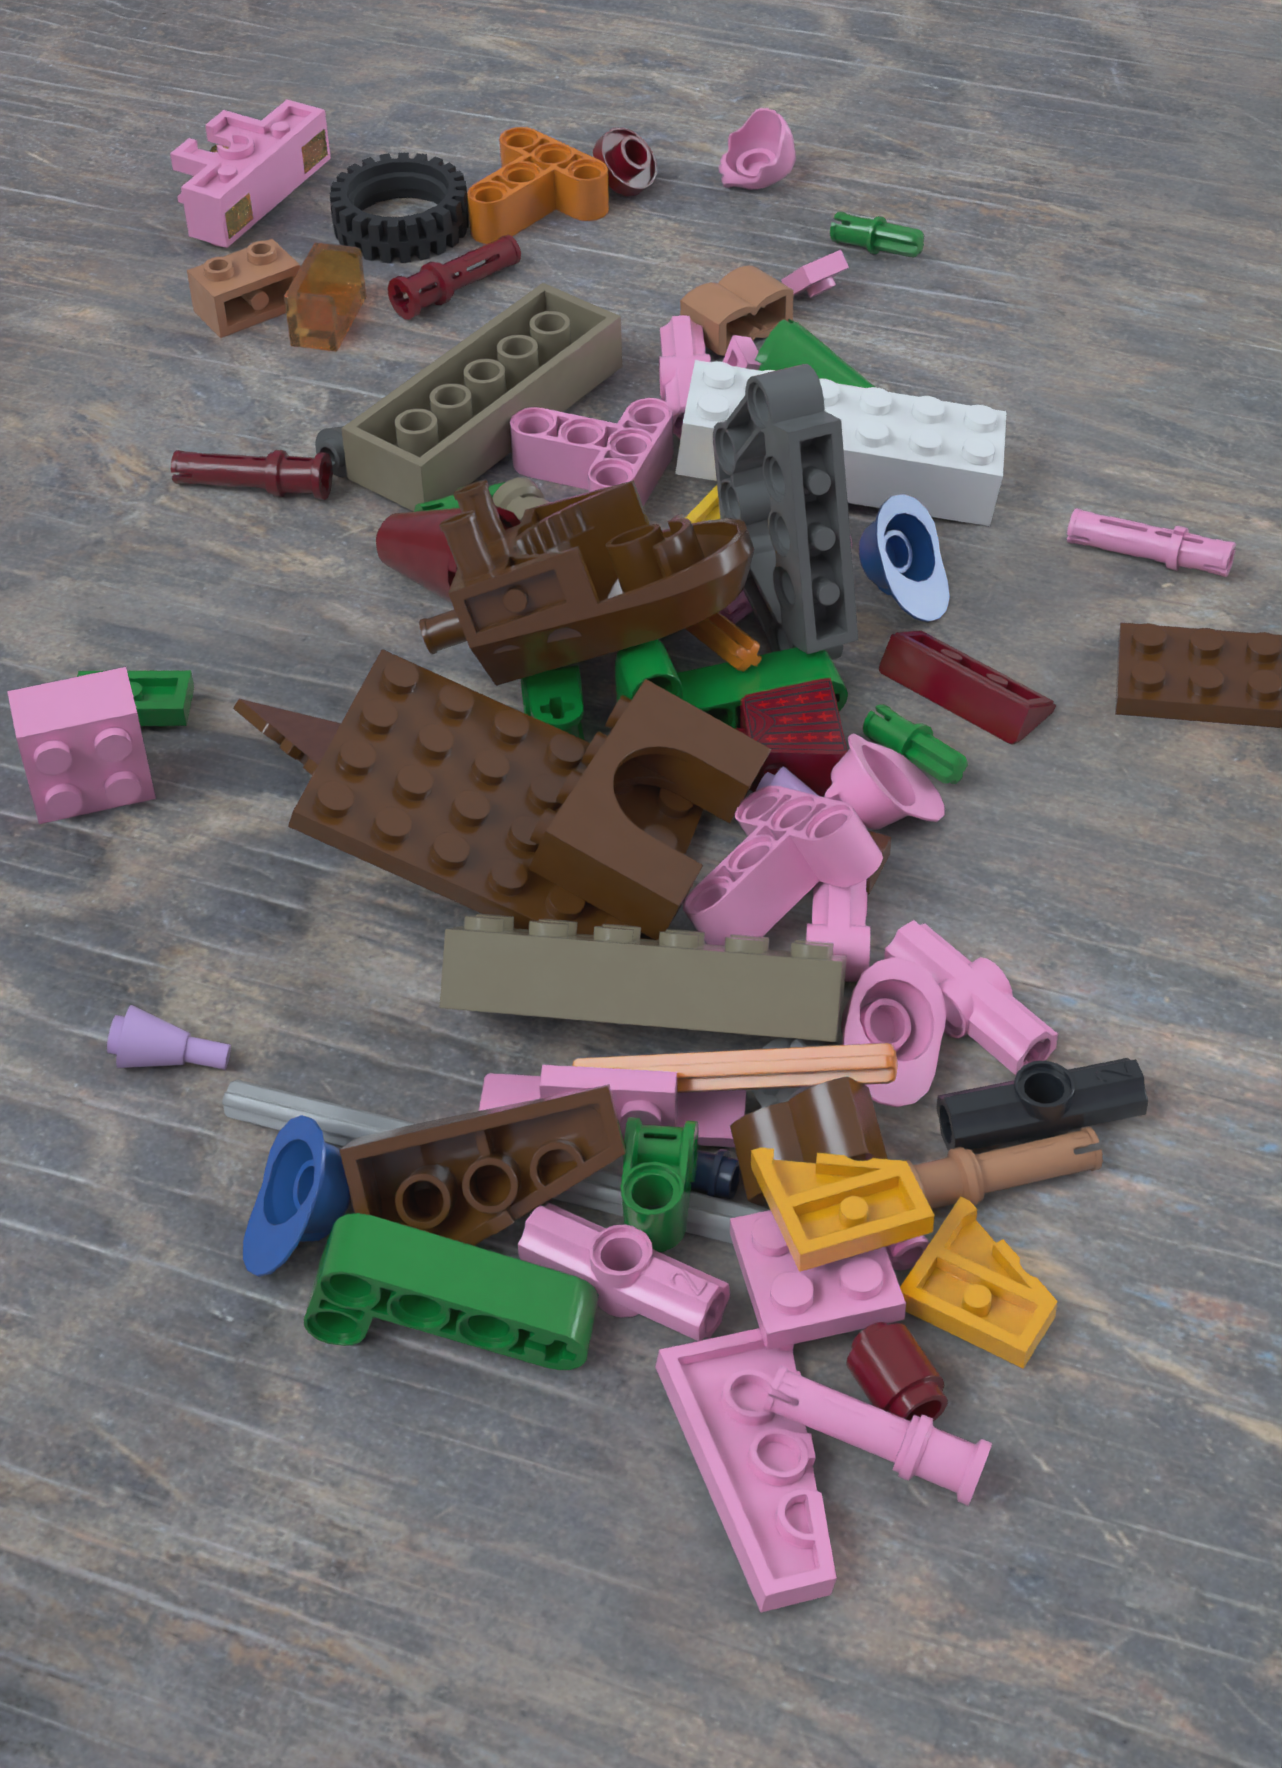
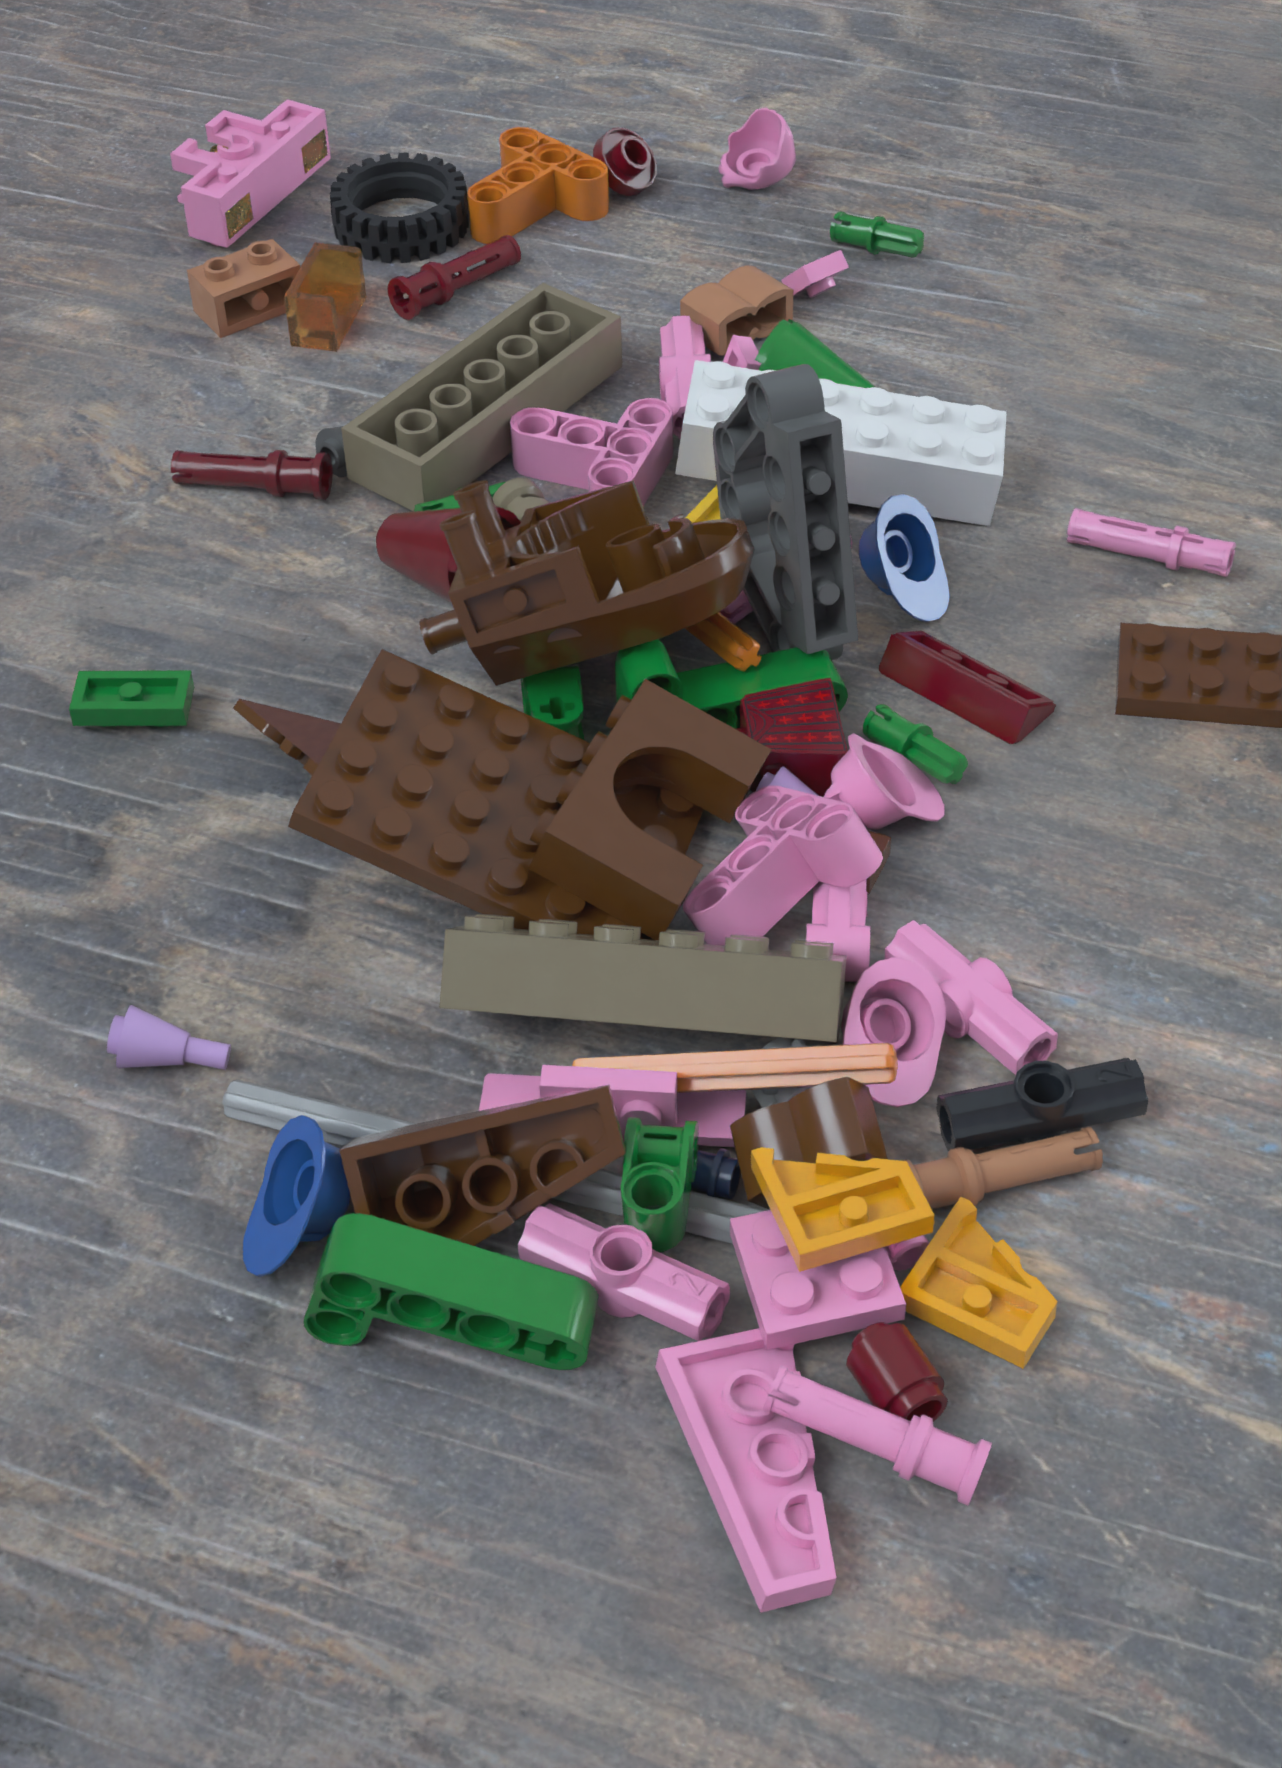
(81, 745): bright pink brick -> none

